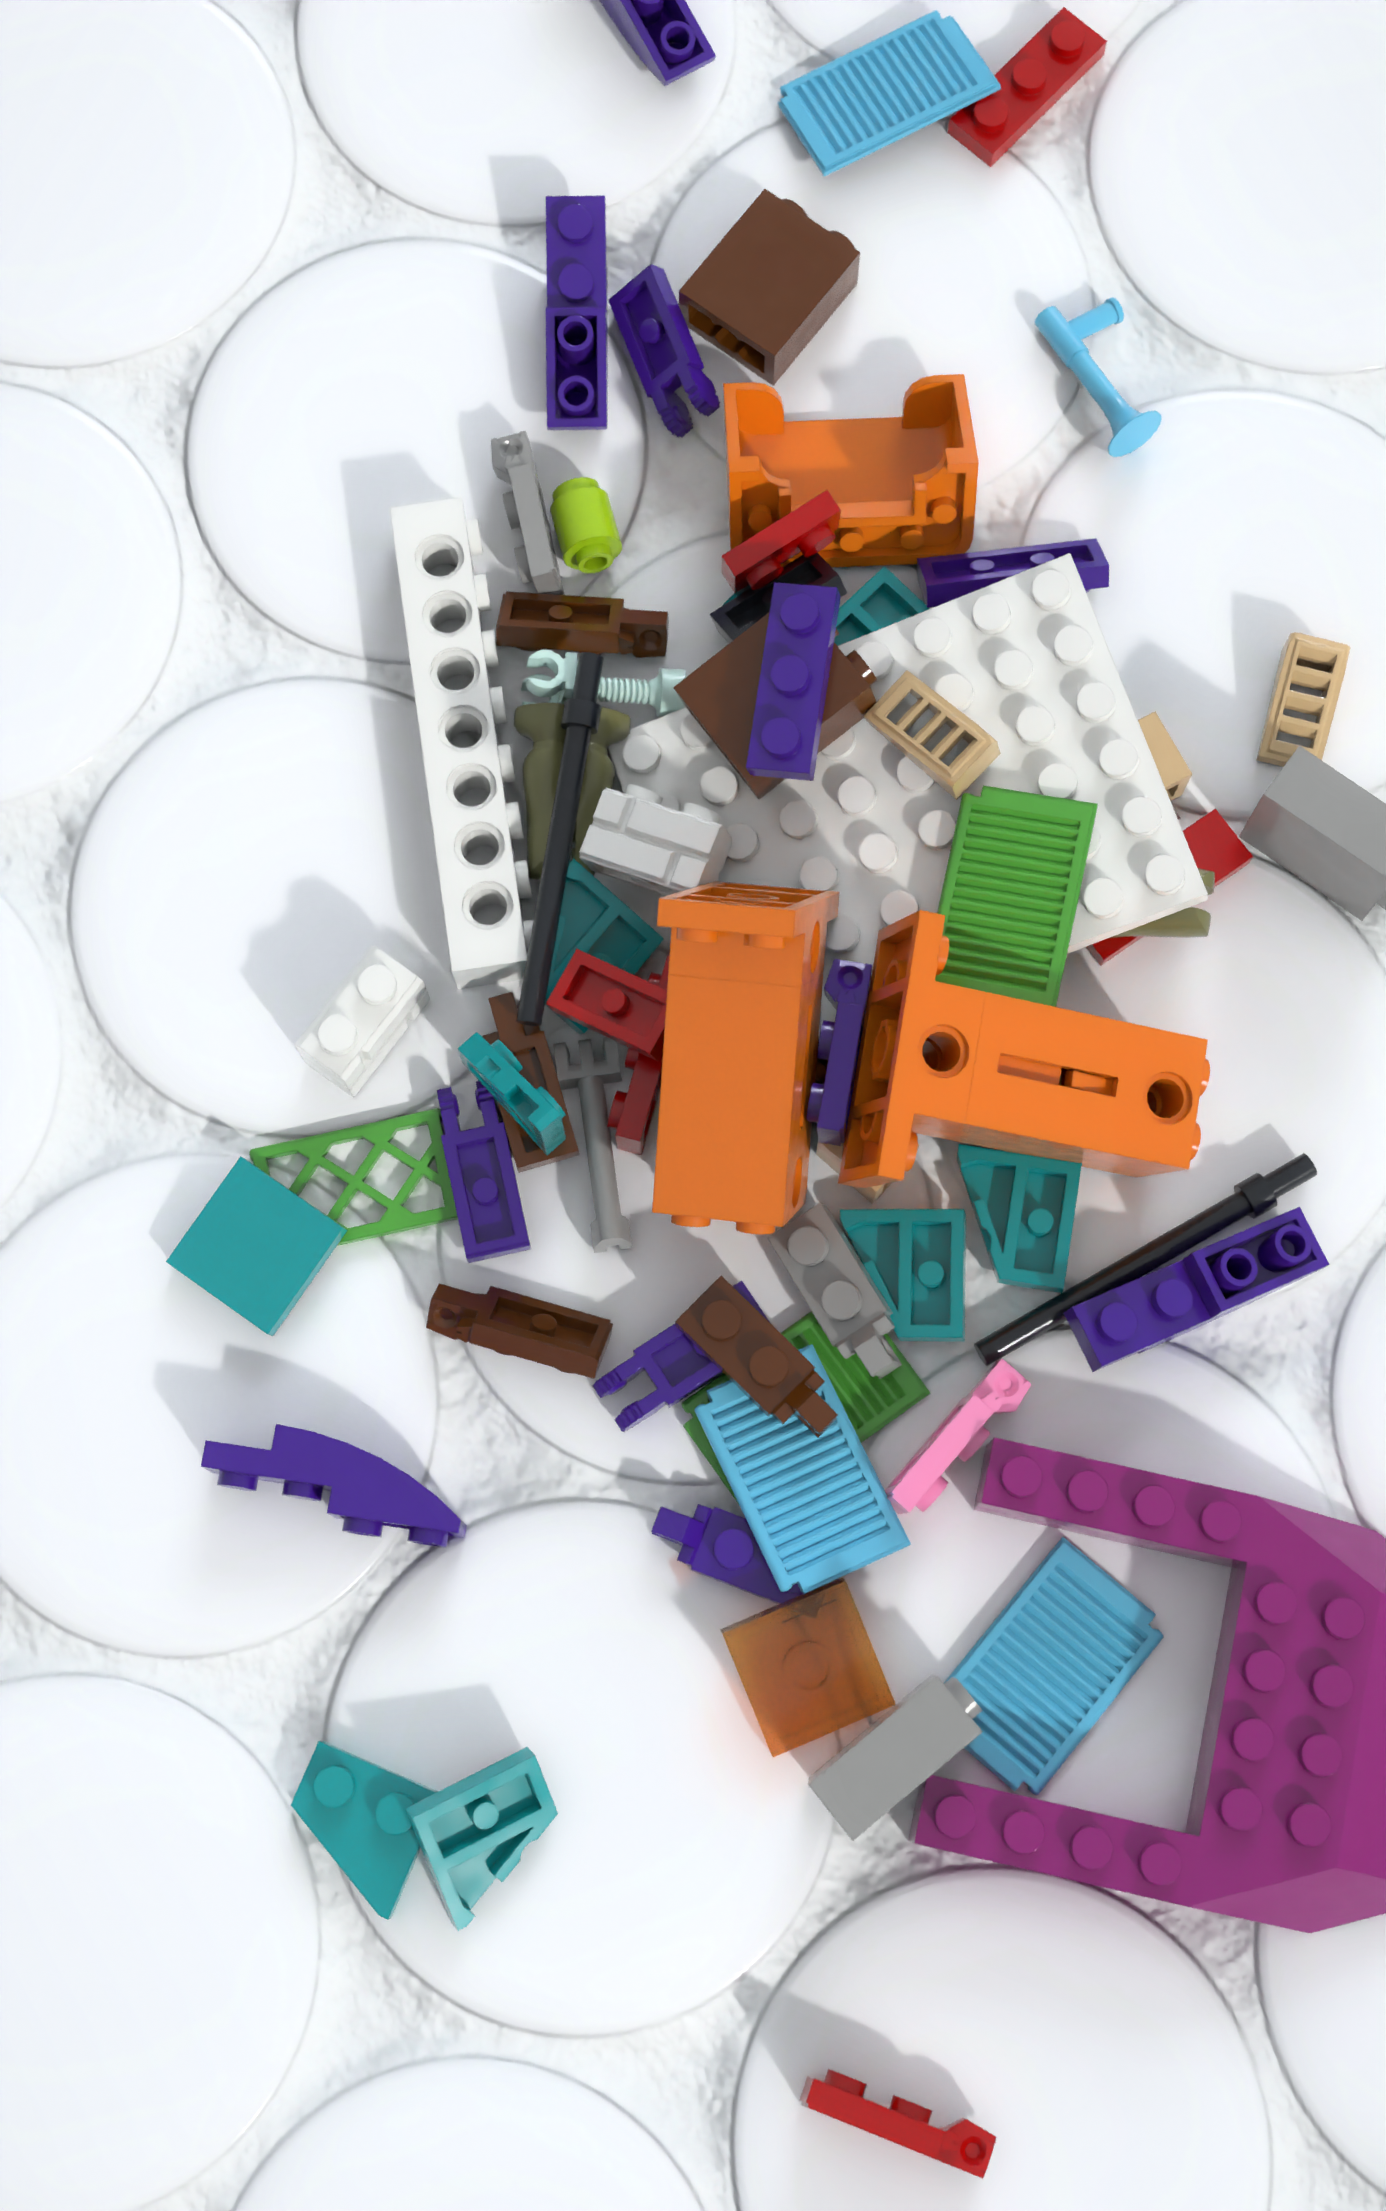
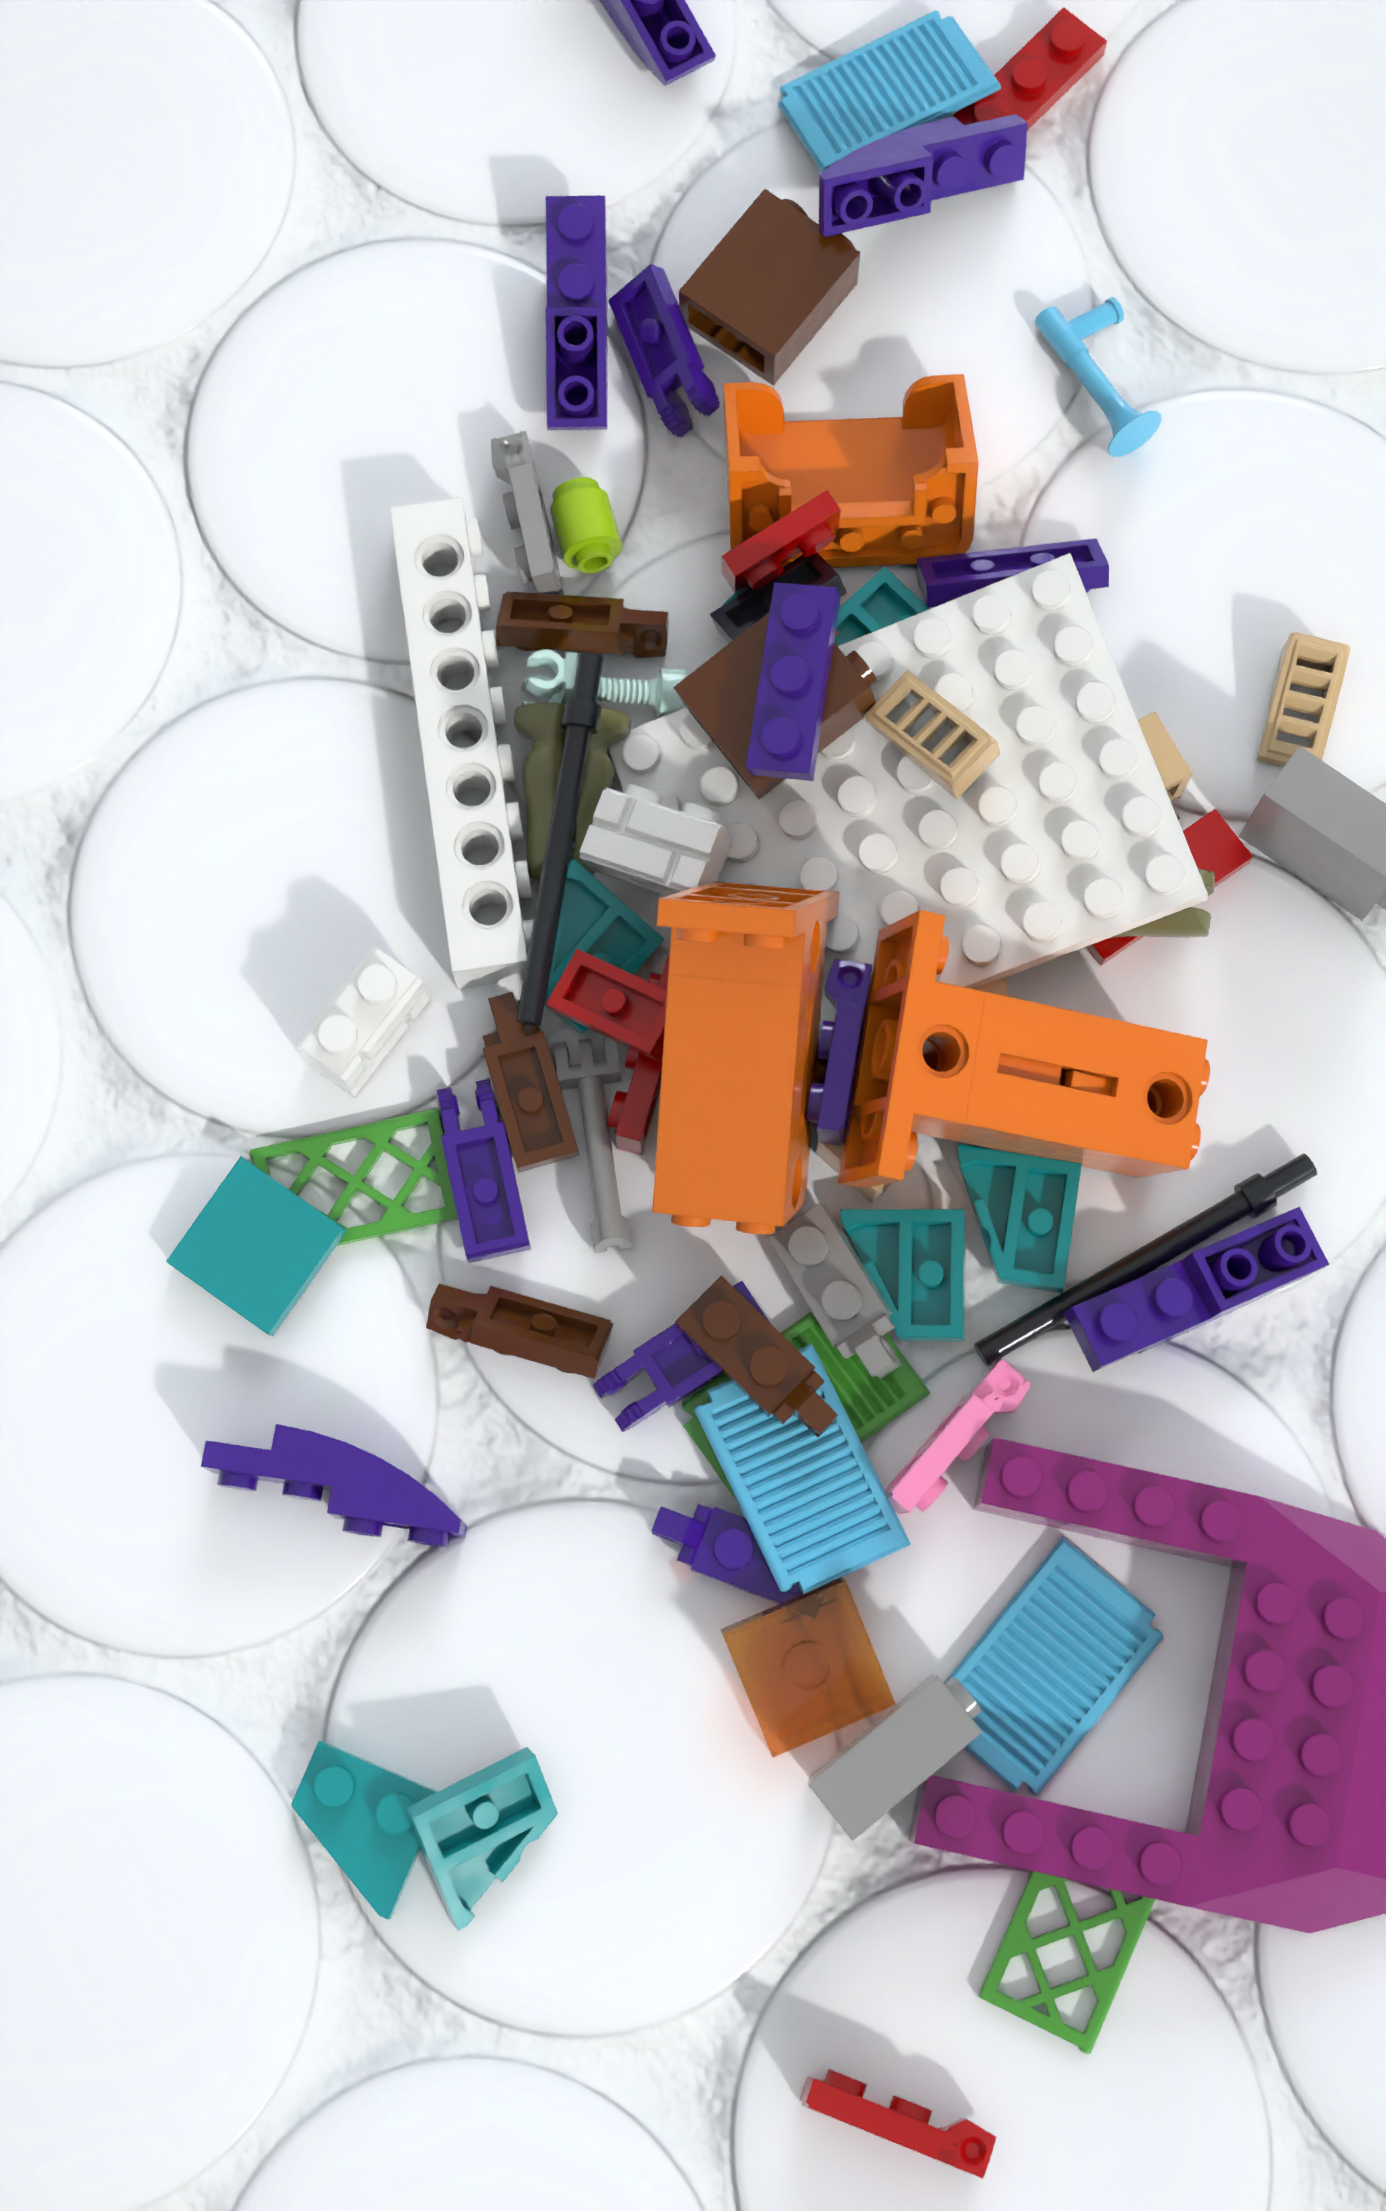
(530, 1107): teal wing -> none
(917, 165): none -> dark purple slope
(1014, 891): bright green window -> none
(1103, 1981): none -> bright green window

